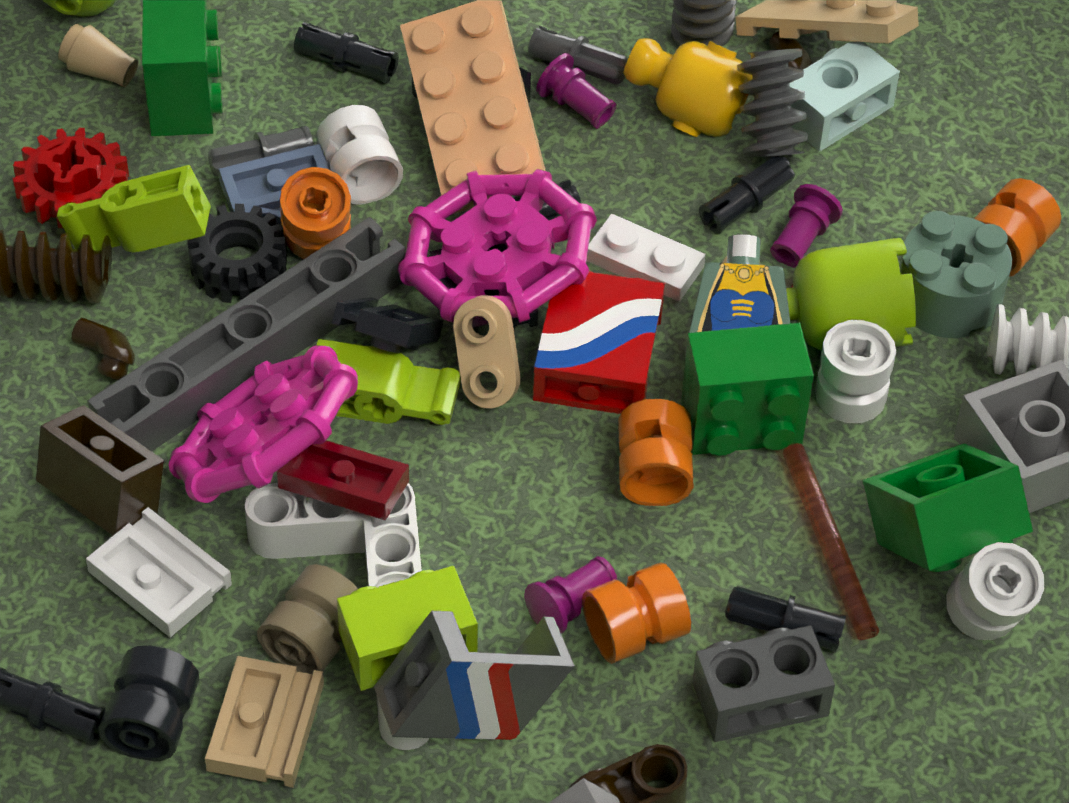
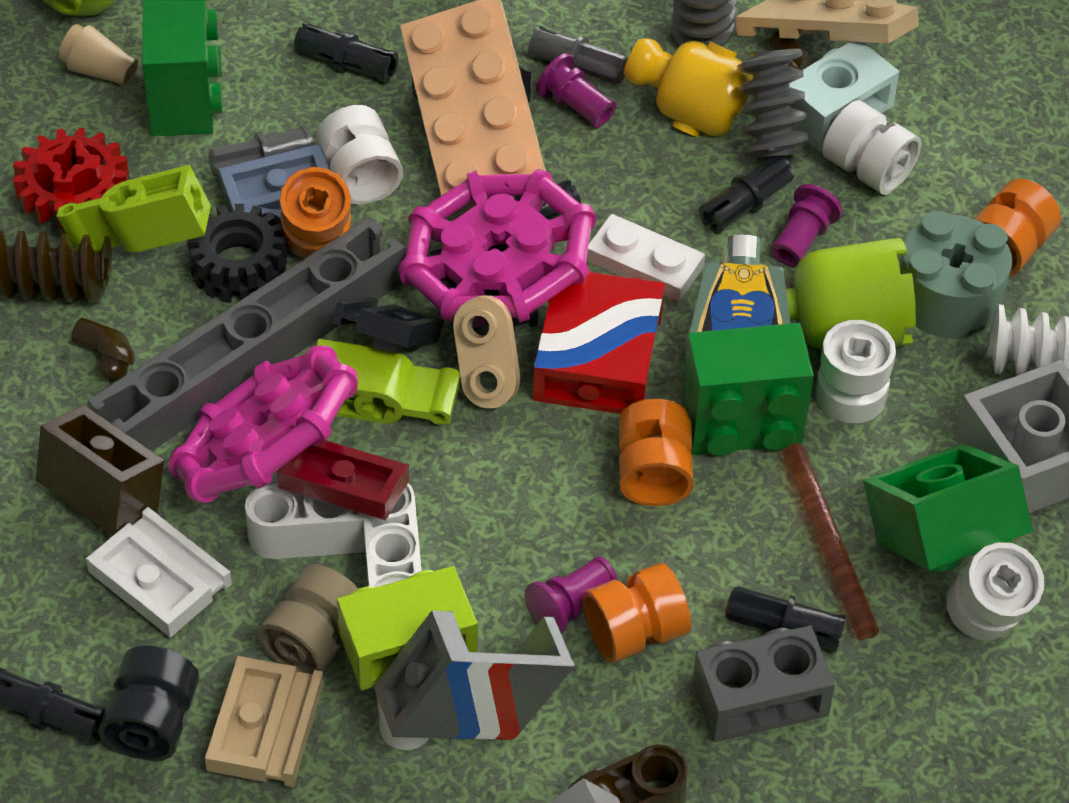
(865, 143): none -> white wheel

